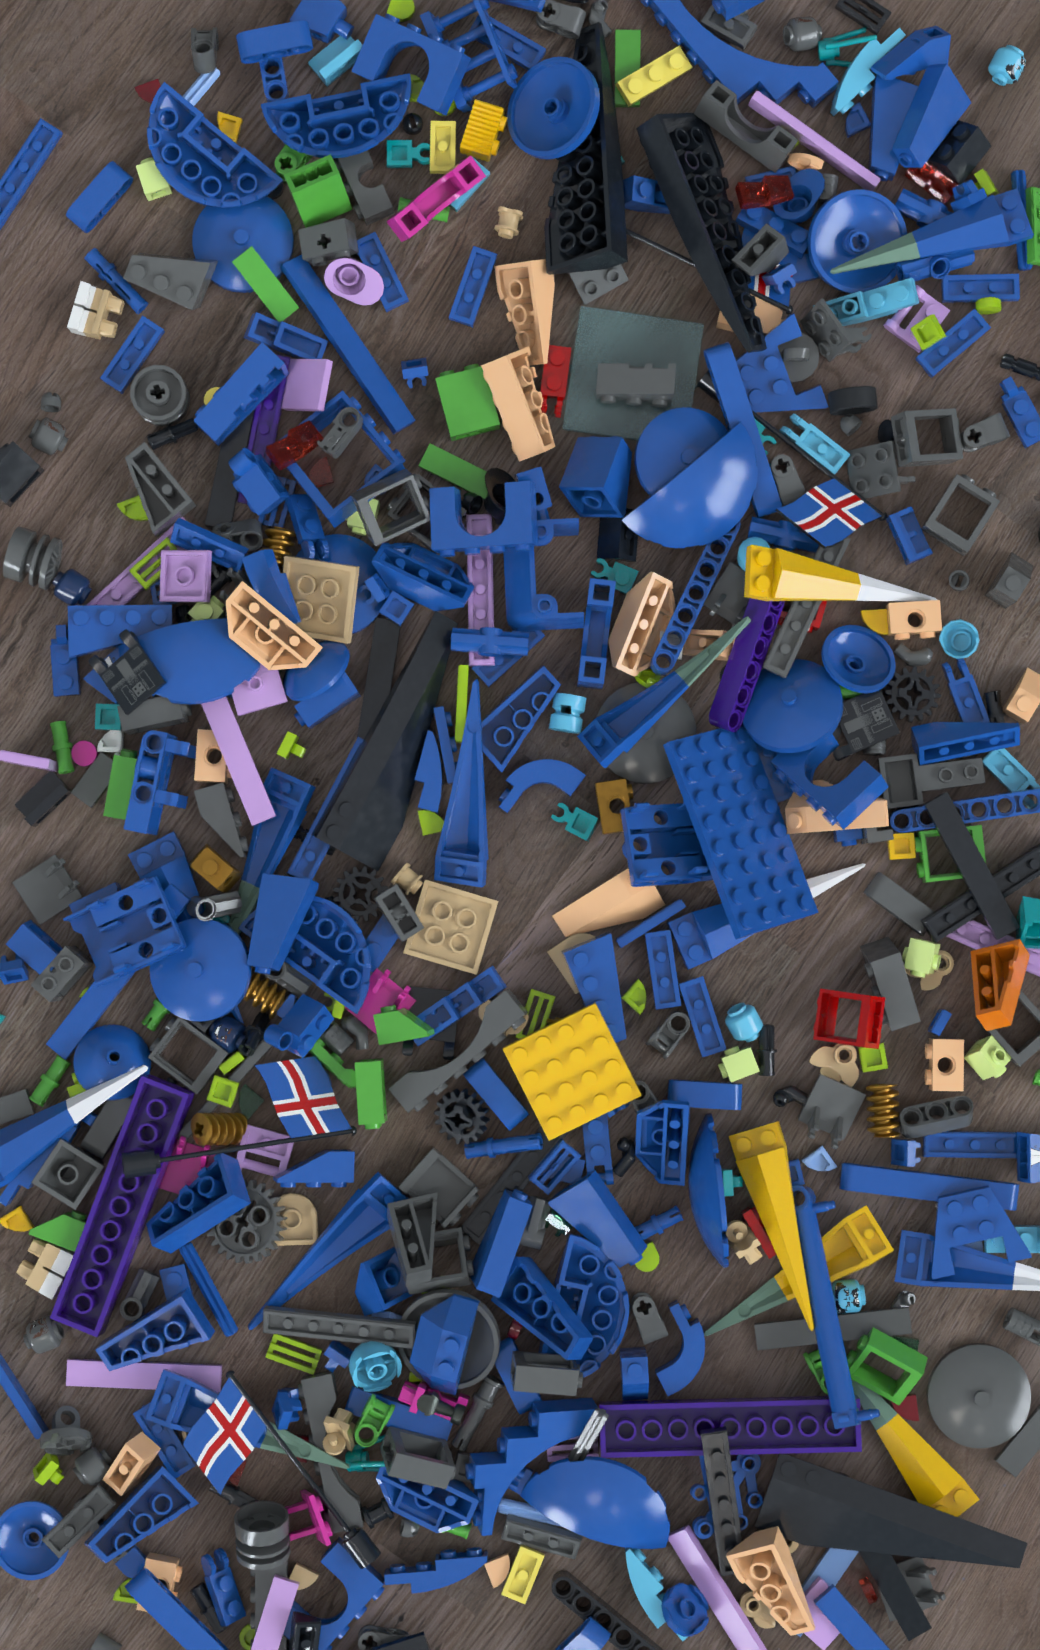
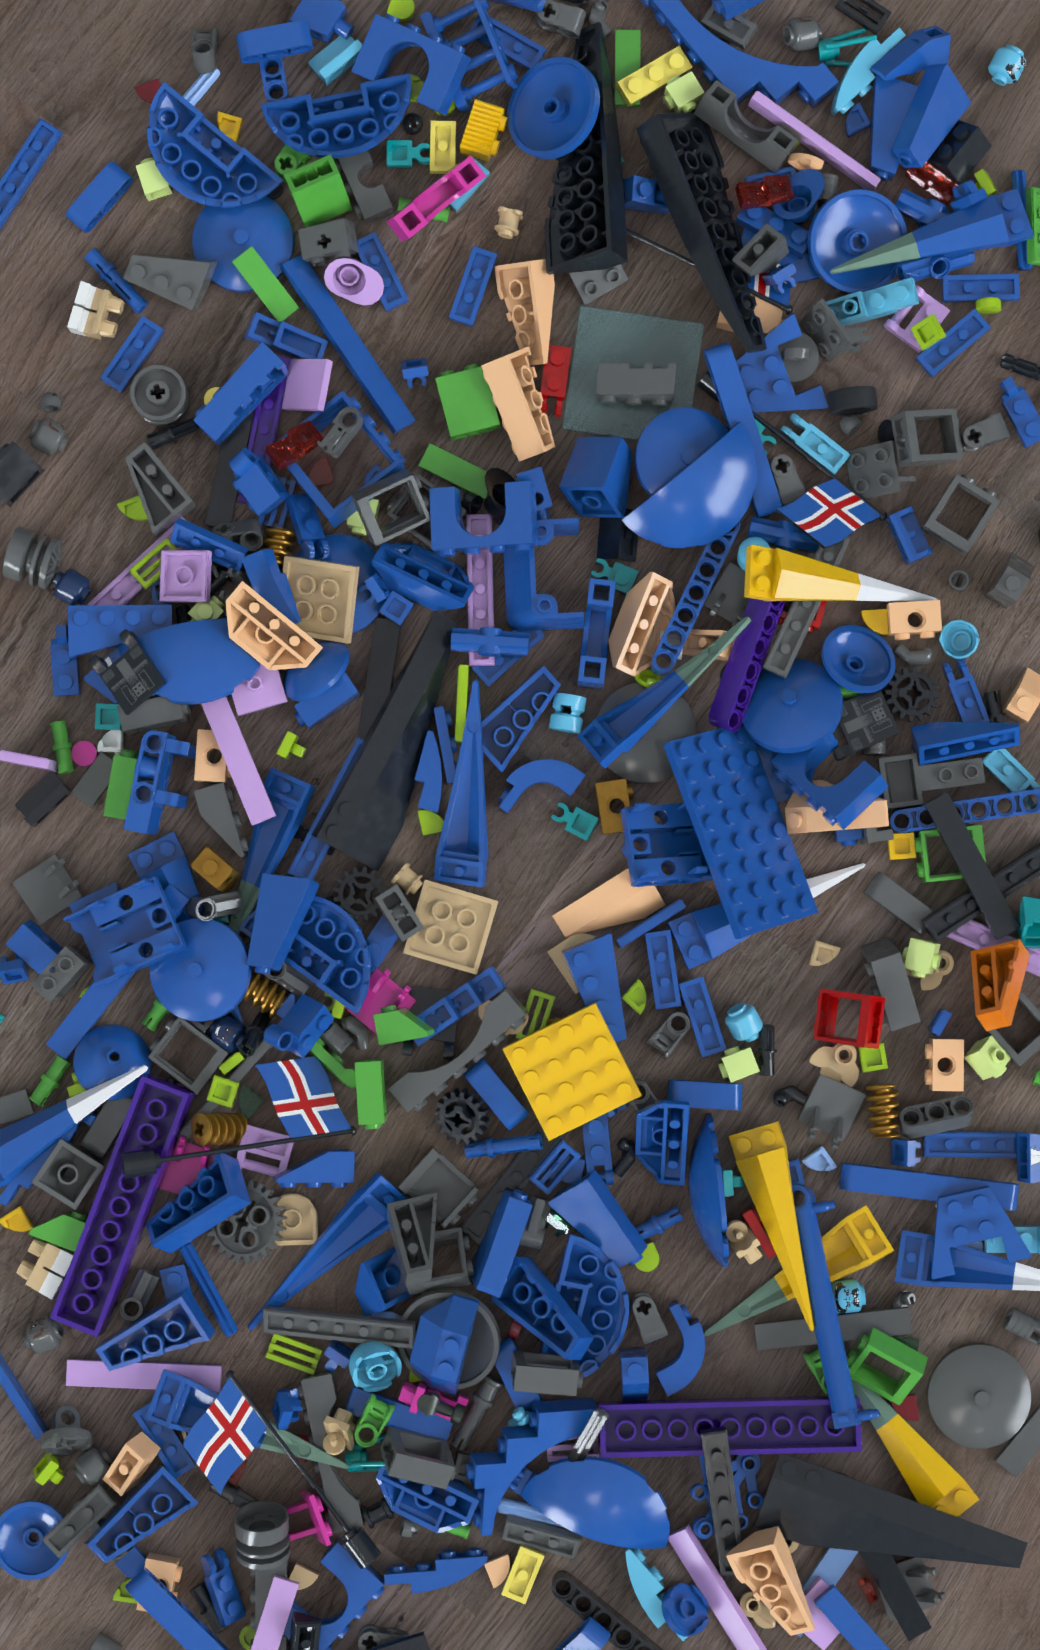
(520, 1417): none -> medium azure arm
(683, 93): none -> yellowish green brick
(823, 953): none -> tan tile

